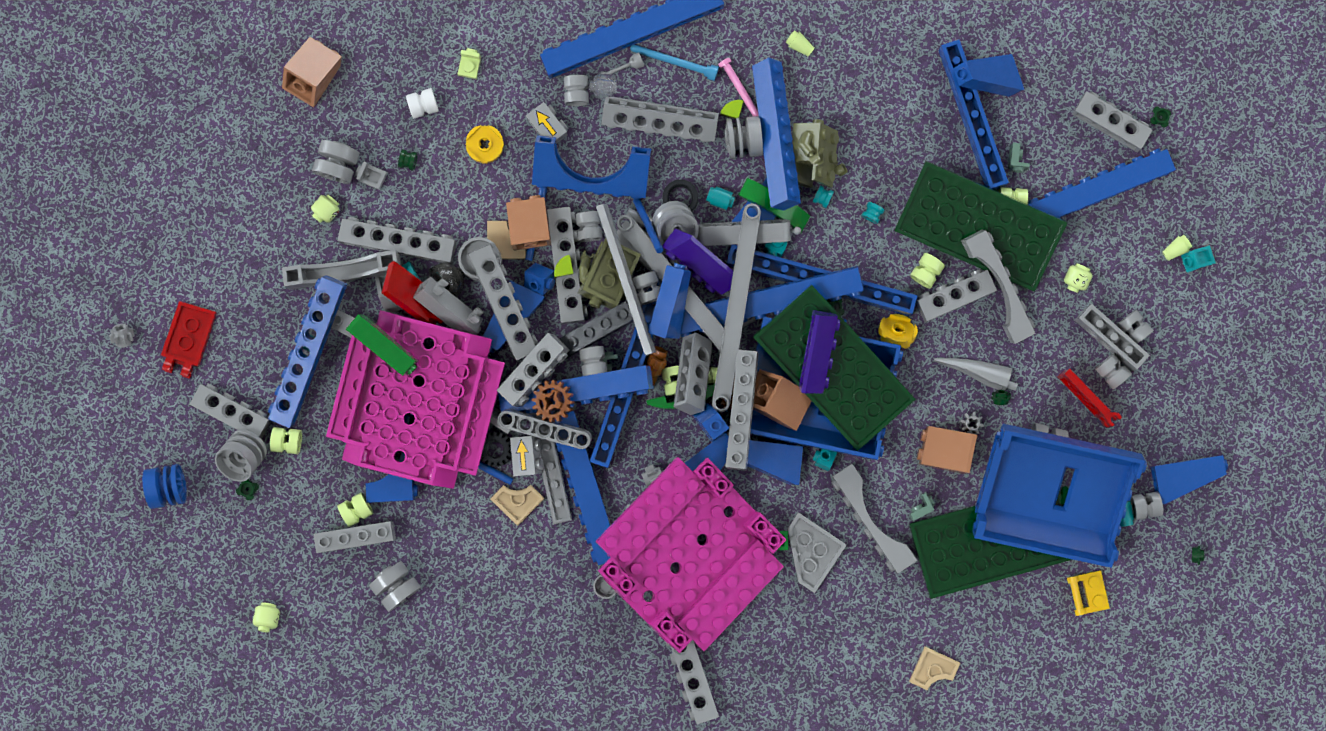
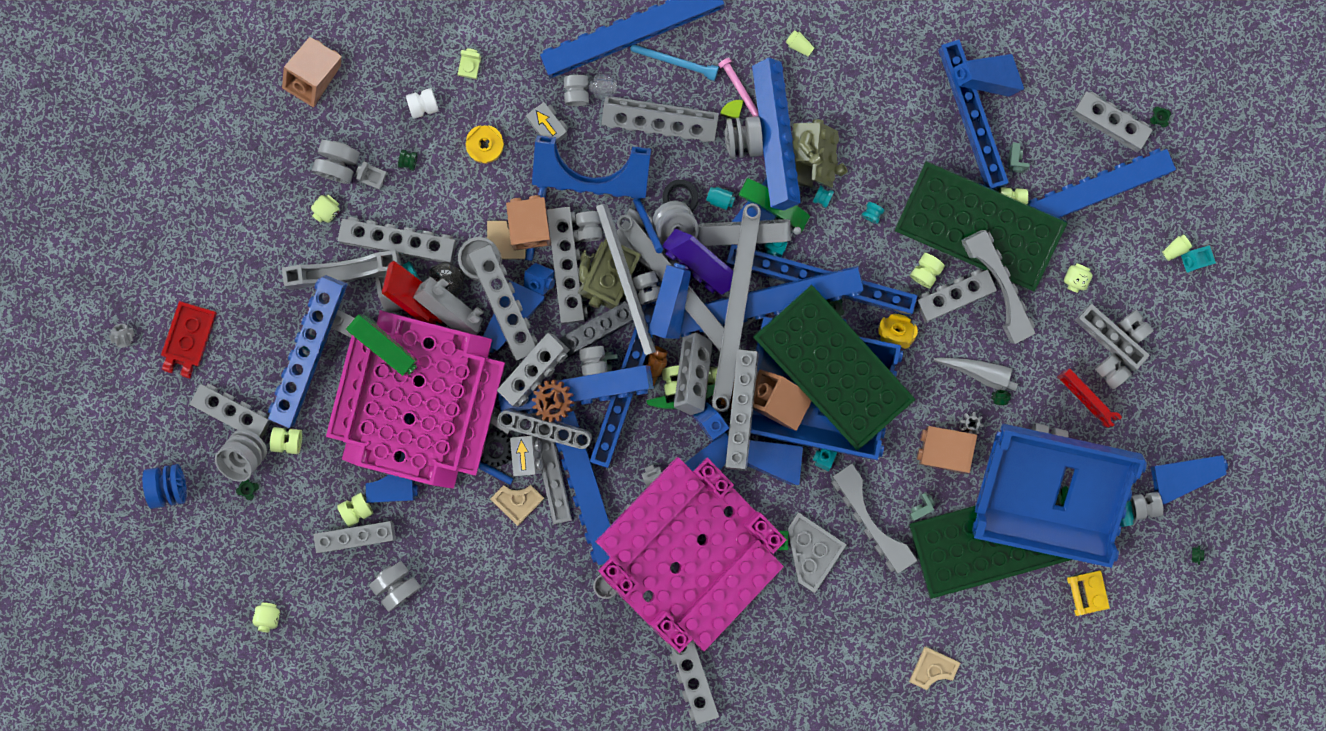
(563, 267): lime tile -> none
(635, 61): light grey hinge -> none
(818, 352): dark purple slope -> none

